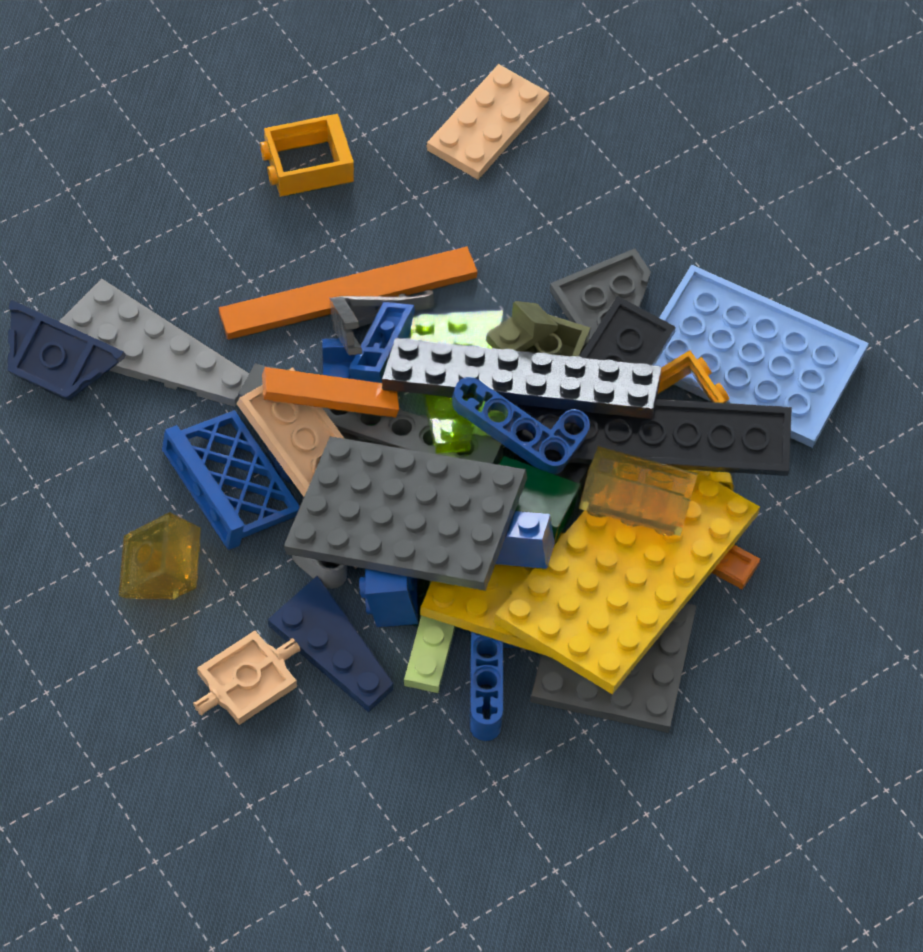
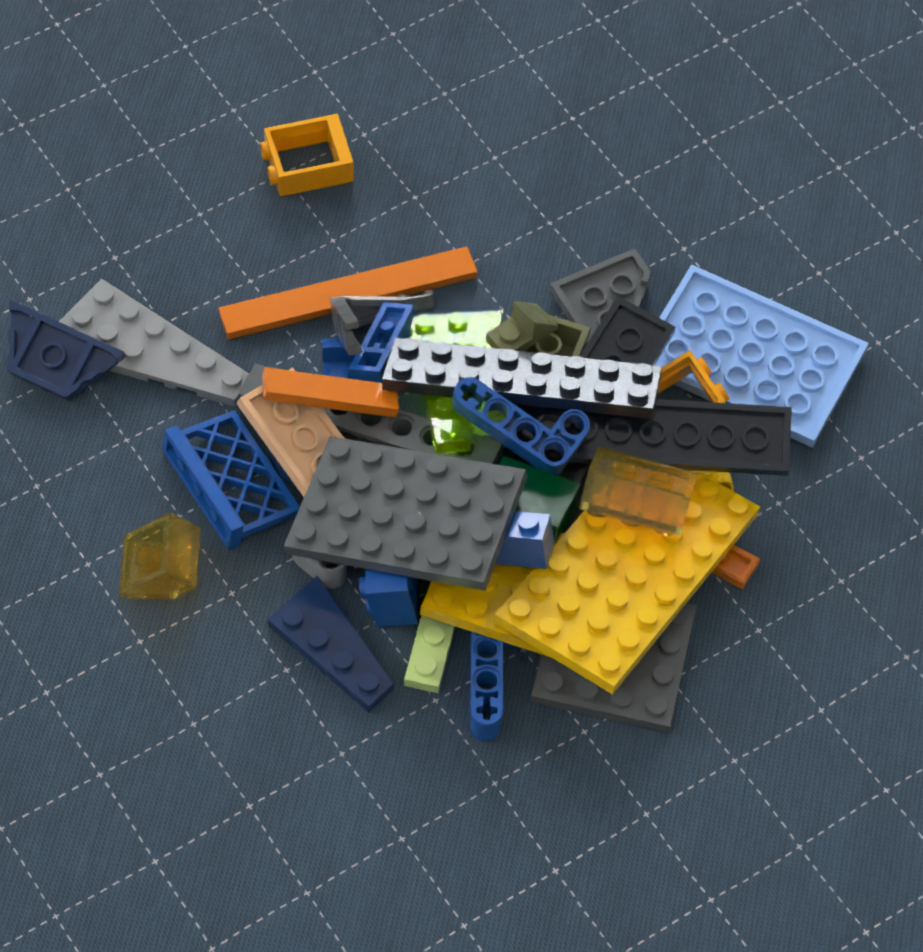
(247, 677): light nougat plate -> none
(488, 121): light nougat plate -> none

